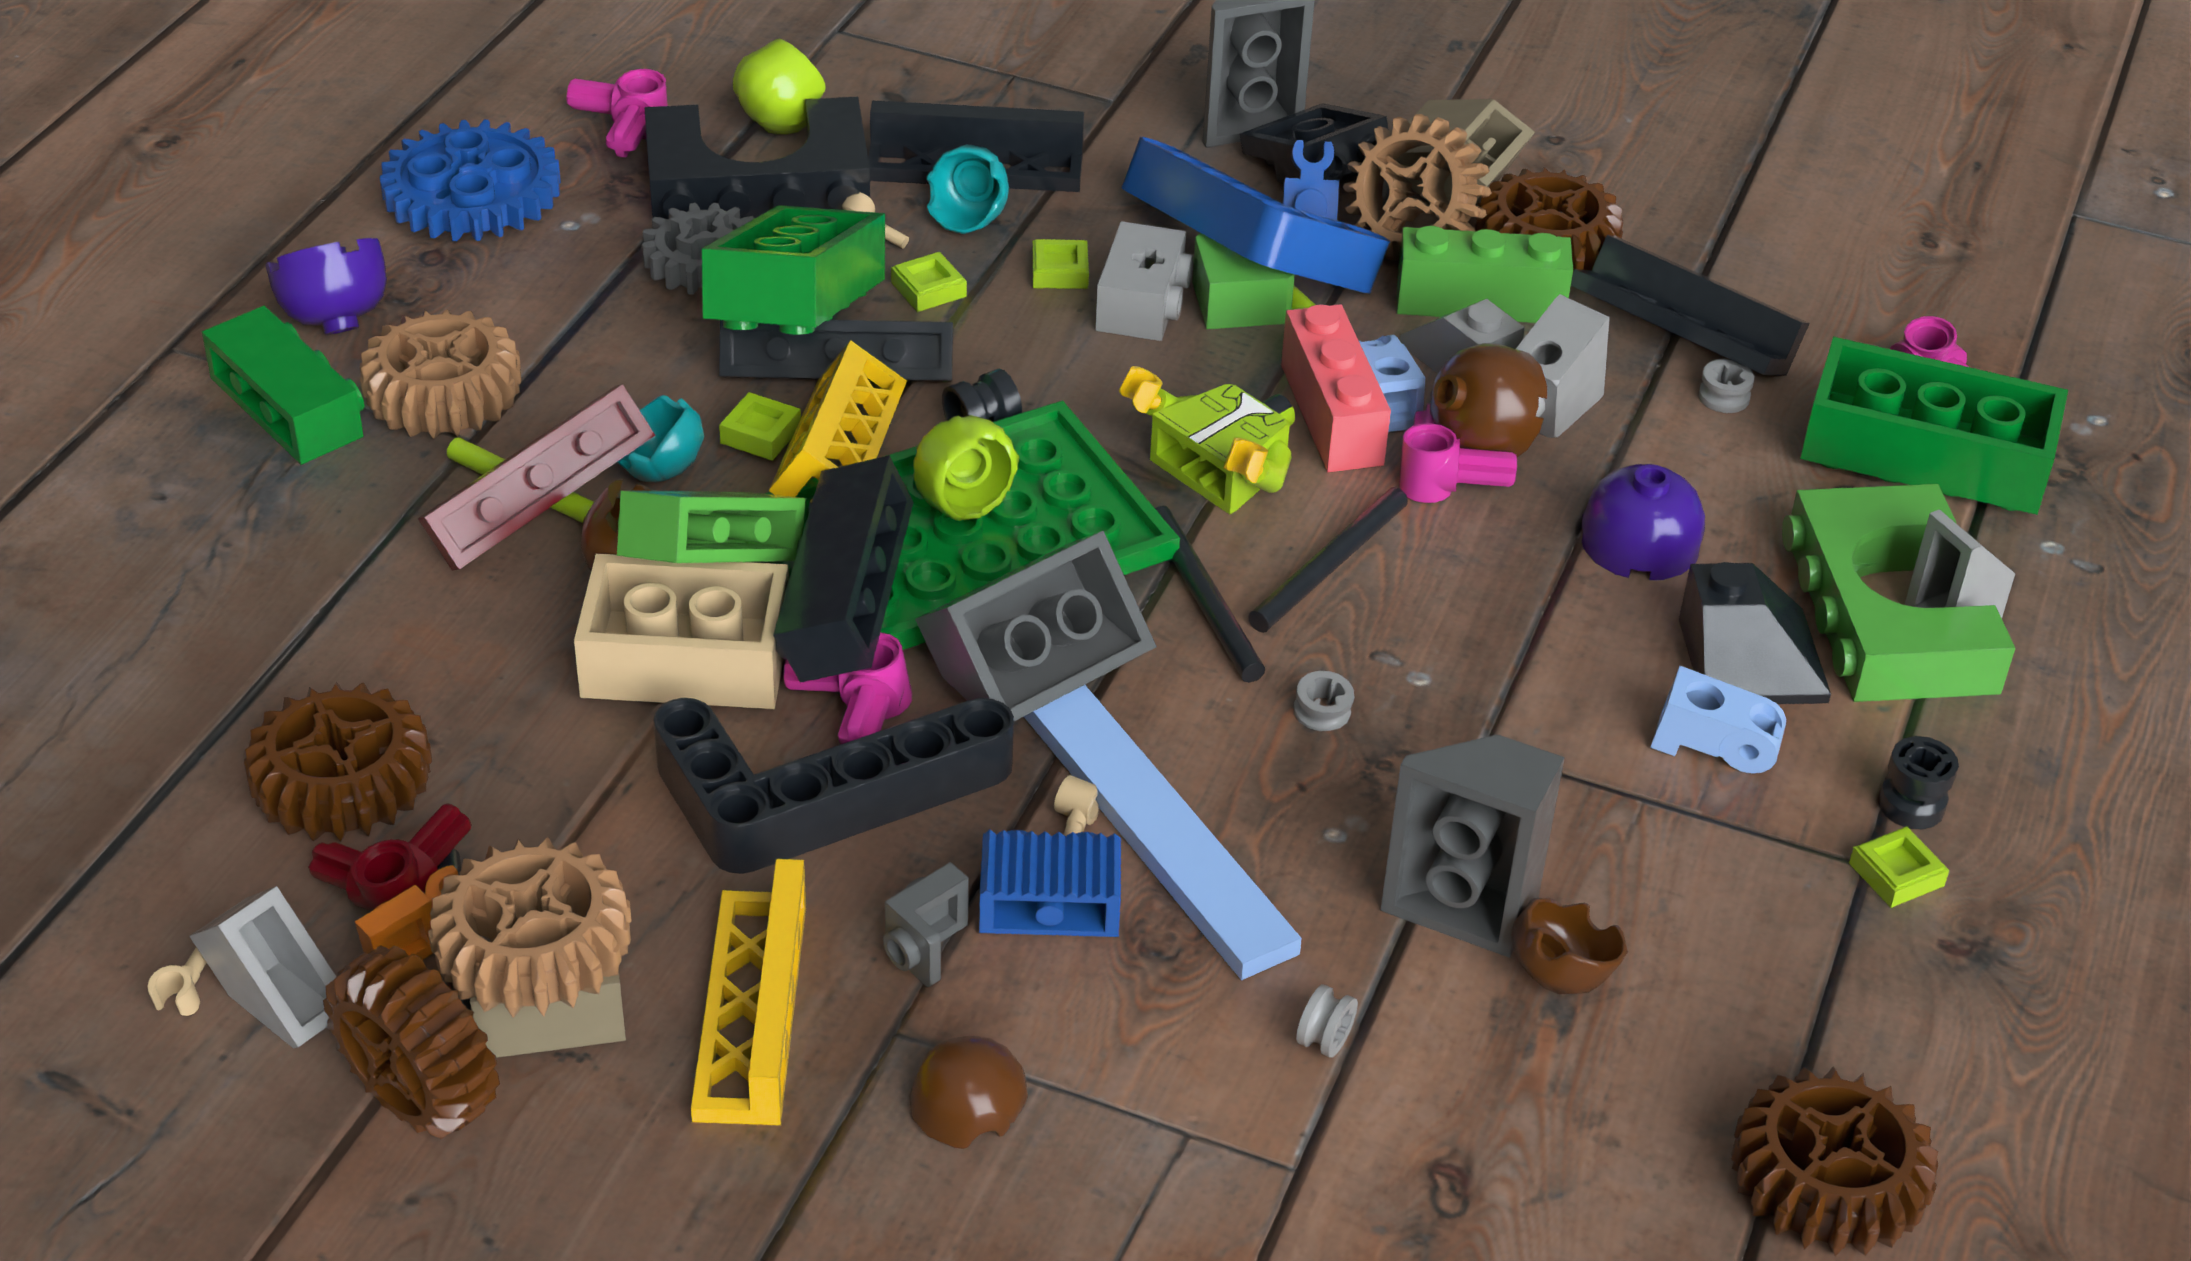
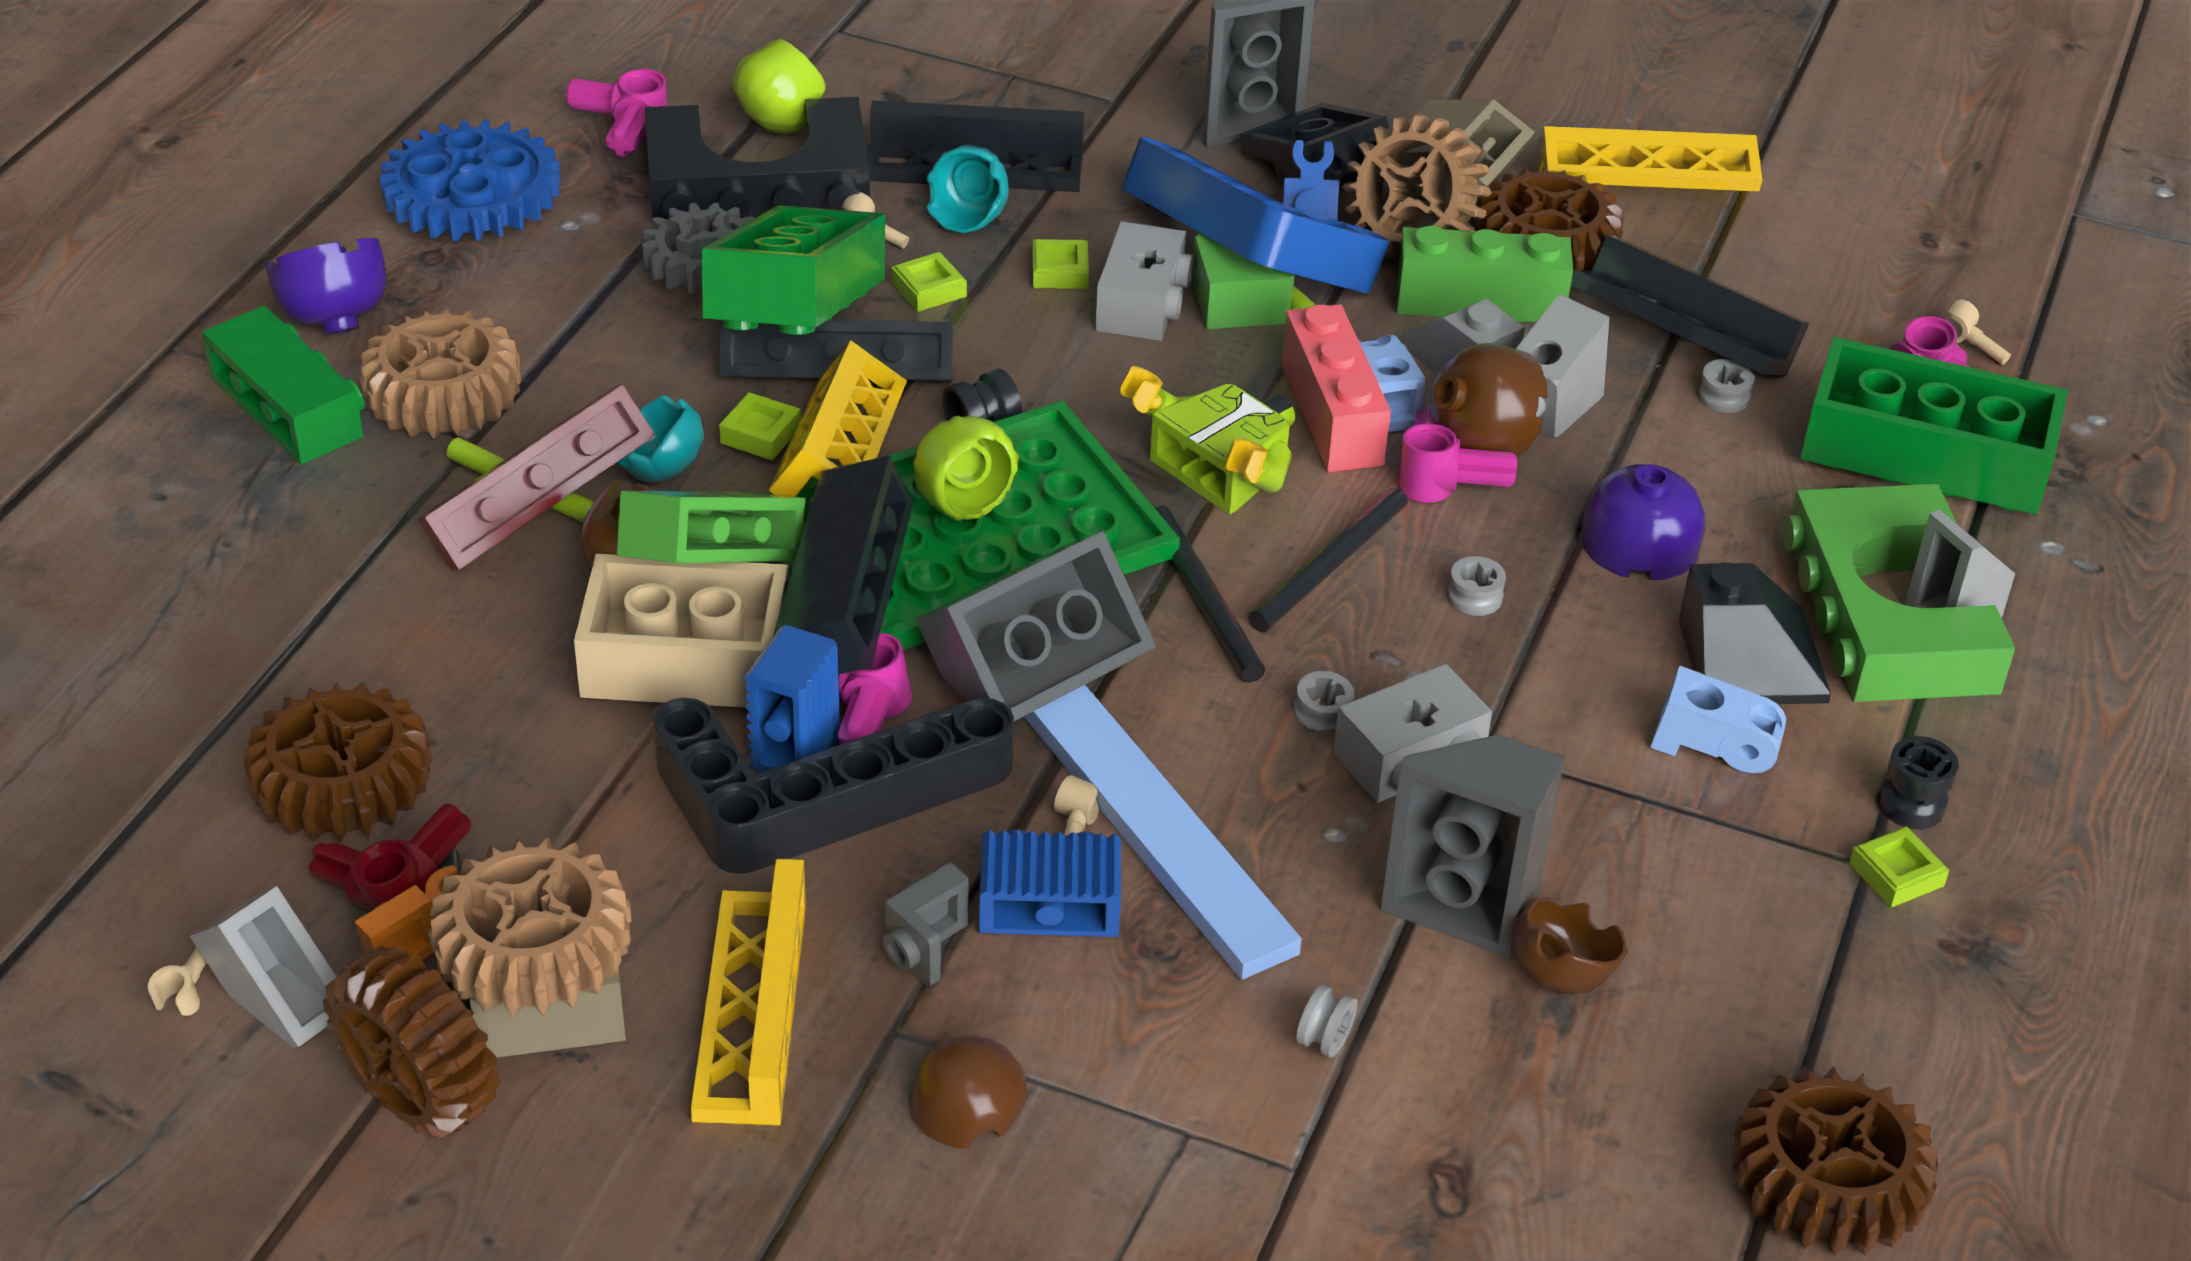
(792, 698): none -> blue brick
(1404, 720): none -> light grey brick
(1476, 585): none -> light grey bush
(1653, 158): none -> yellow fence
(1964, 317): none -> tan hand

